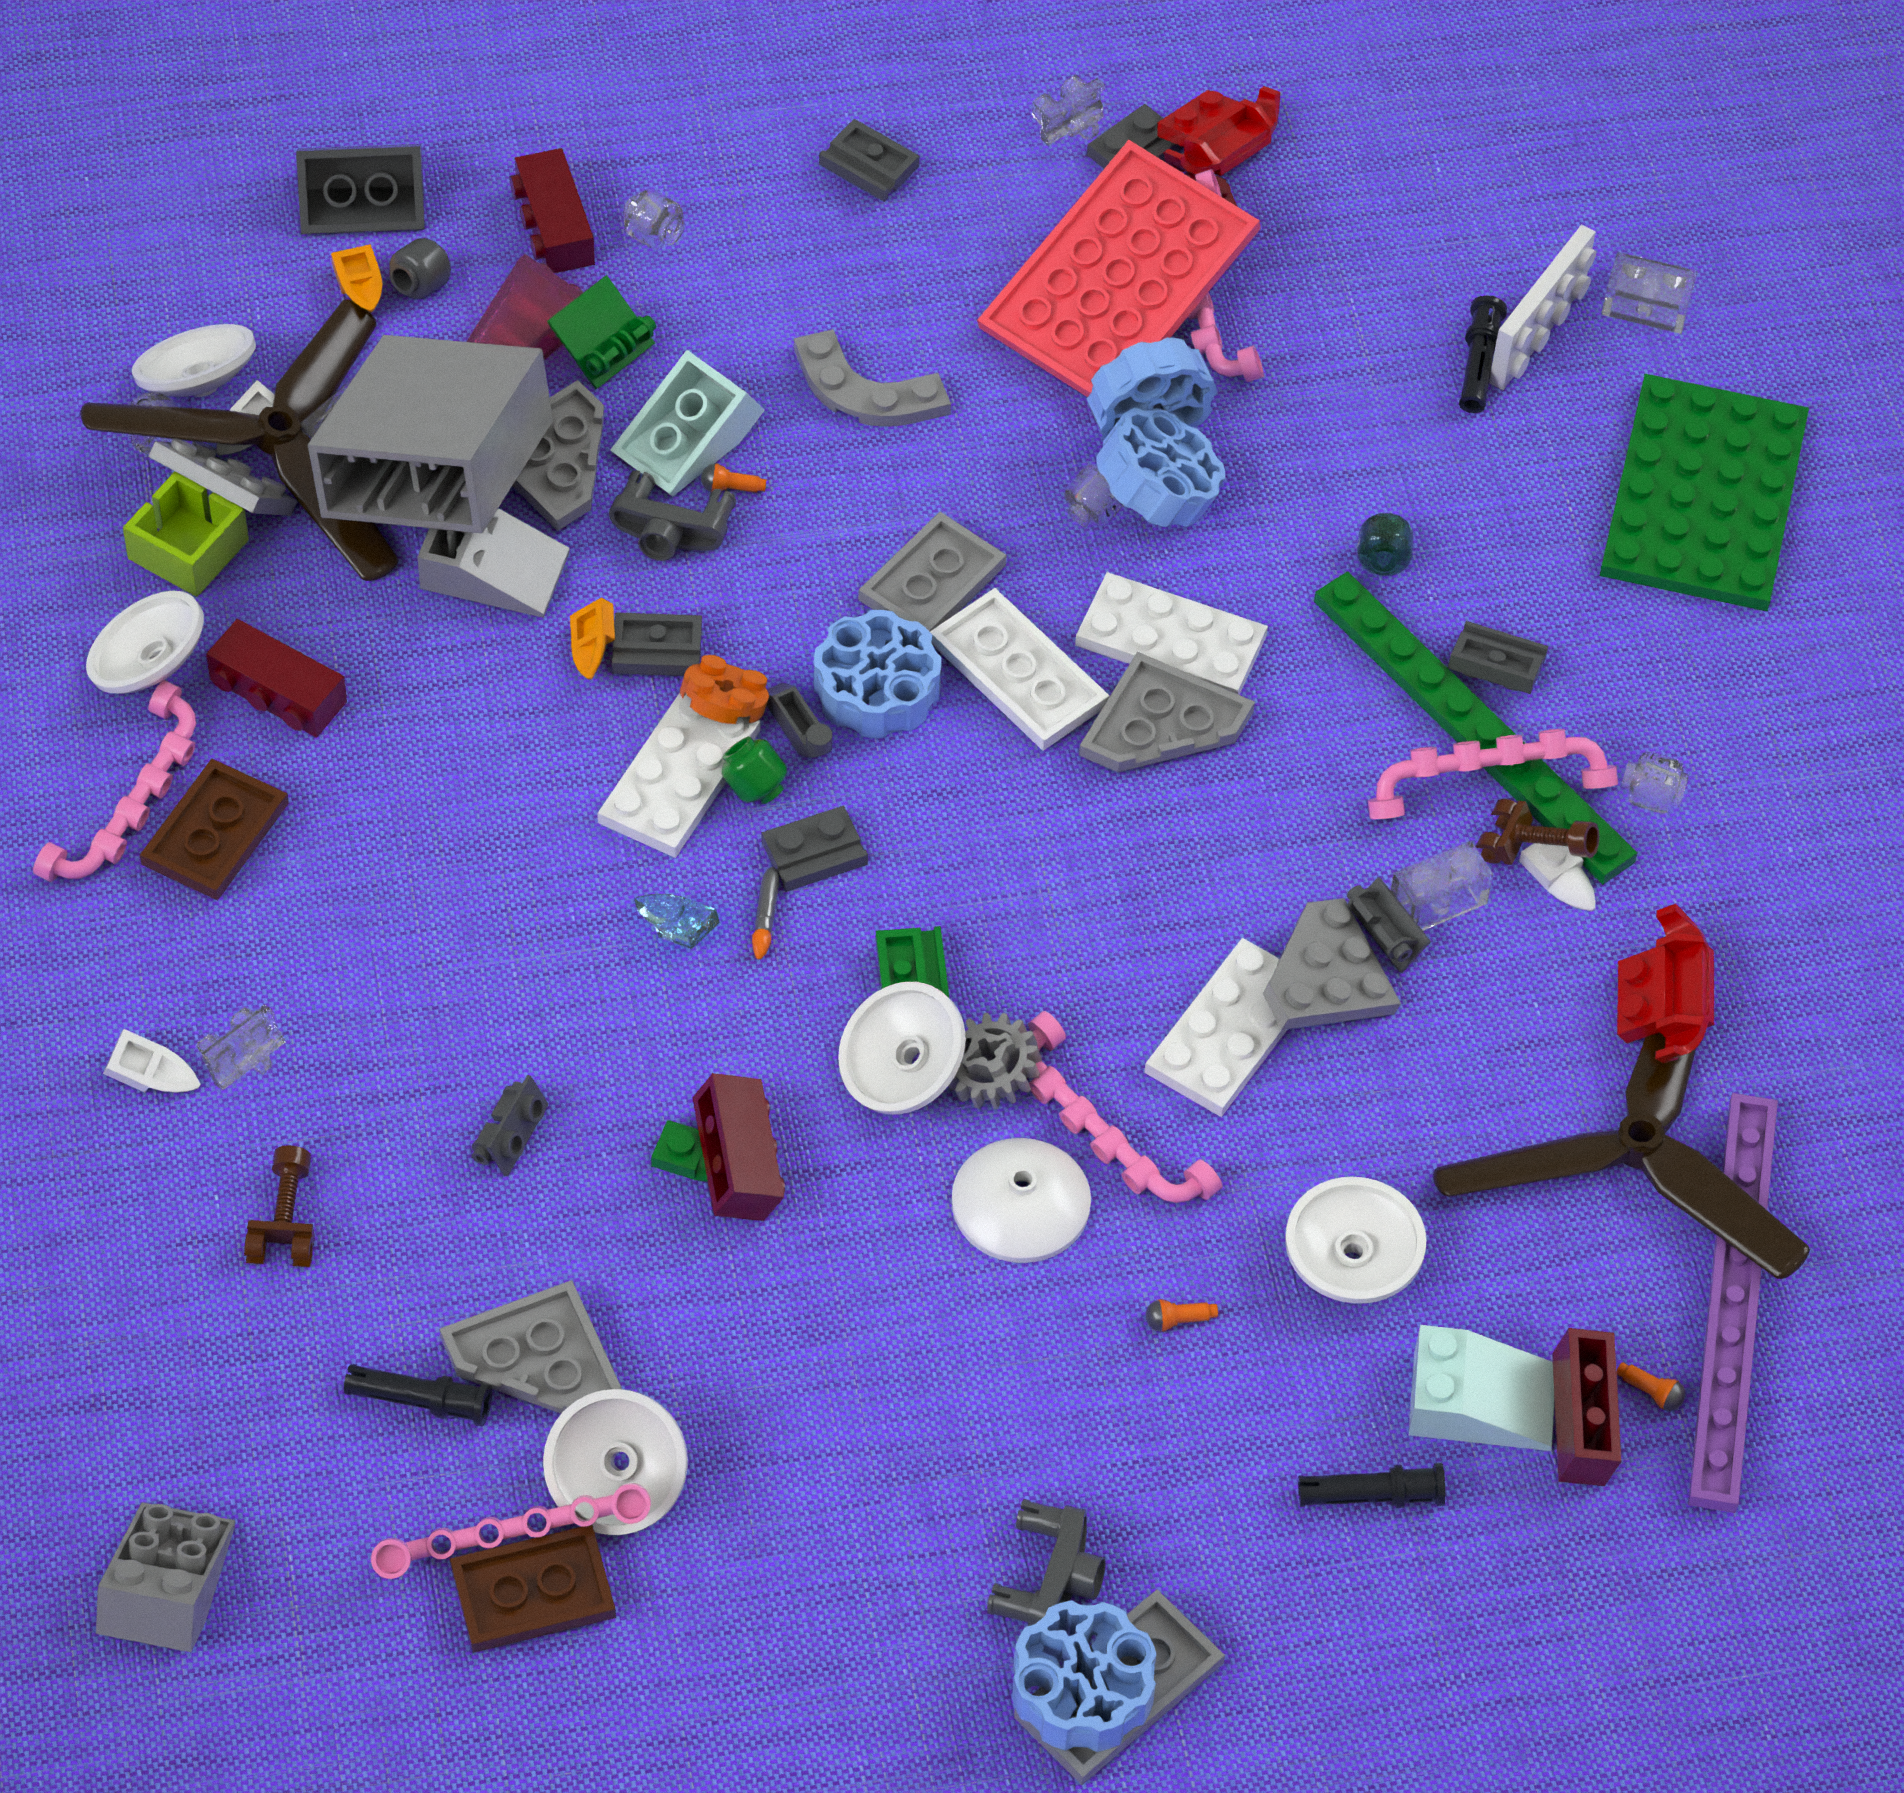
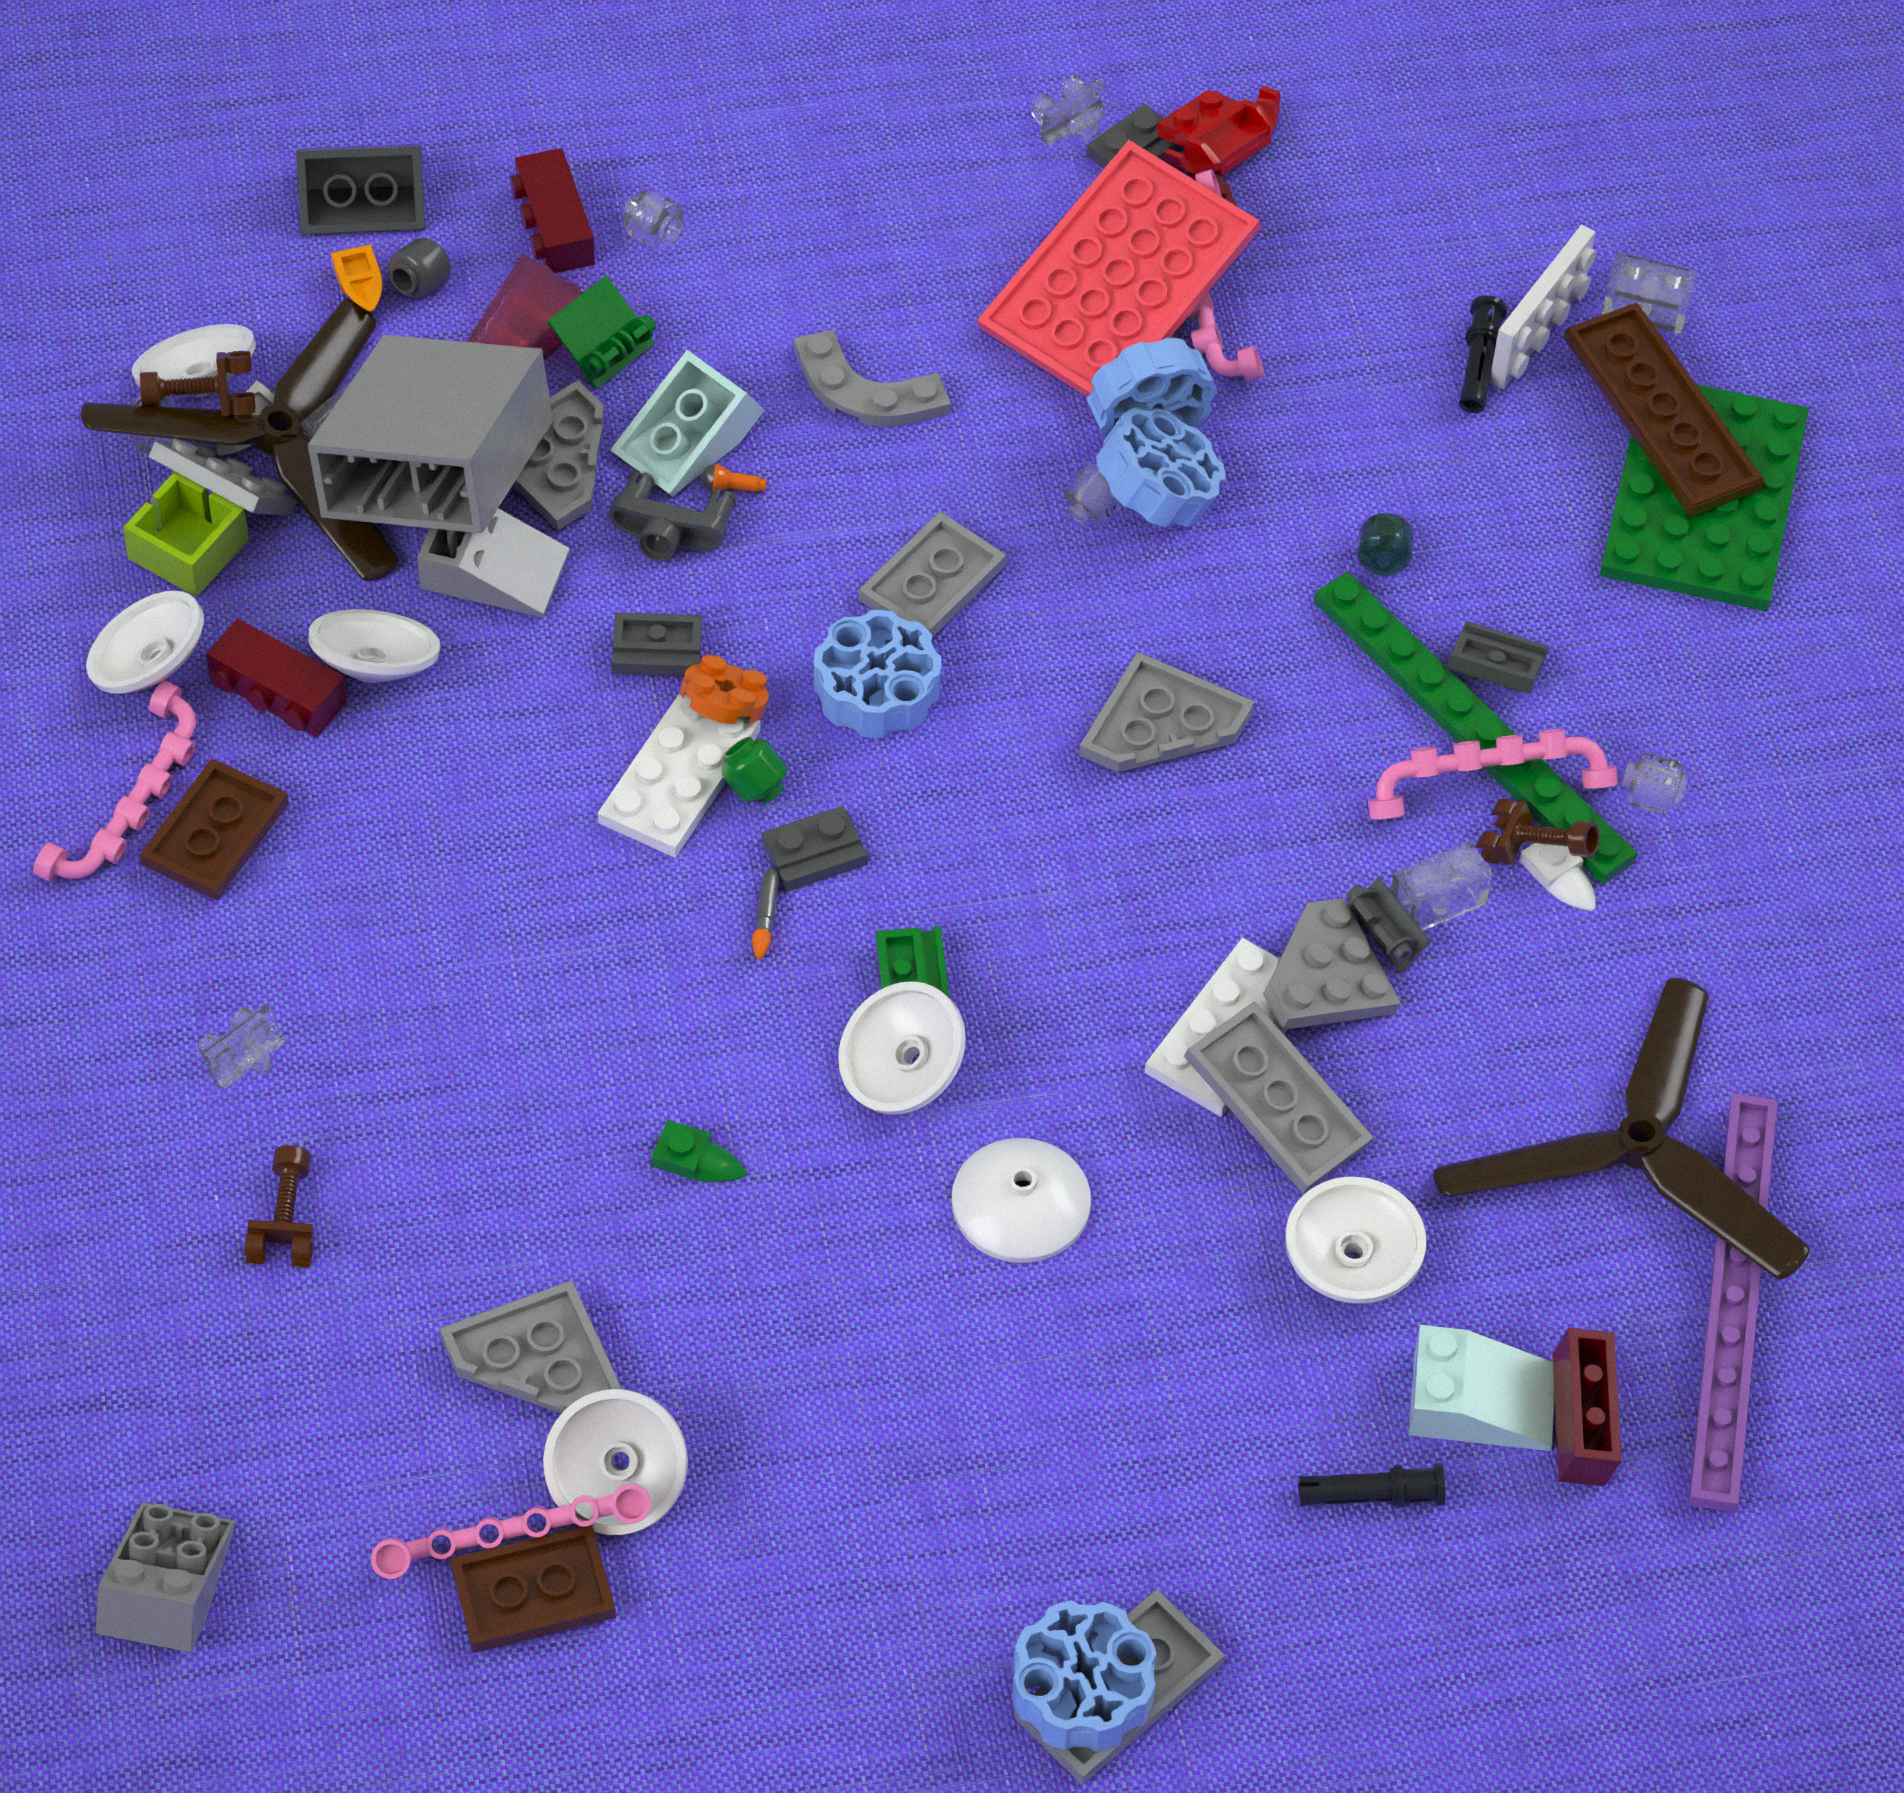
(149, 1065): white plate -> none
(235, 362): none -> reddish brown bar
(373, 644): none -> white dish
(440, 1396): black pin -> none
(518, 1115): dark grey hinge -> none
(590, 633): light orange plate -> none
(677, 918): clear light blue plate -> none
(738, 1147): dark red brick -> none
(798, 721): dark grey piece -> none
(869, 160): dark grey plate -> none
(996, 1061): light grey gear -> none
(1019, 669): white plate -> none
(1069, 1569): dark grey connector -> none
(1109, 1140): bright pink bar -> none
(1163, 1315): orange piece -> none
(1171, 629): white plate -> none
(1278, 1097): none -> light grey plate
(1663, 409): none -> reddish brown tile
(1667, 1392): orange piece -> none
(1668, 988): red plate -> none

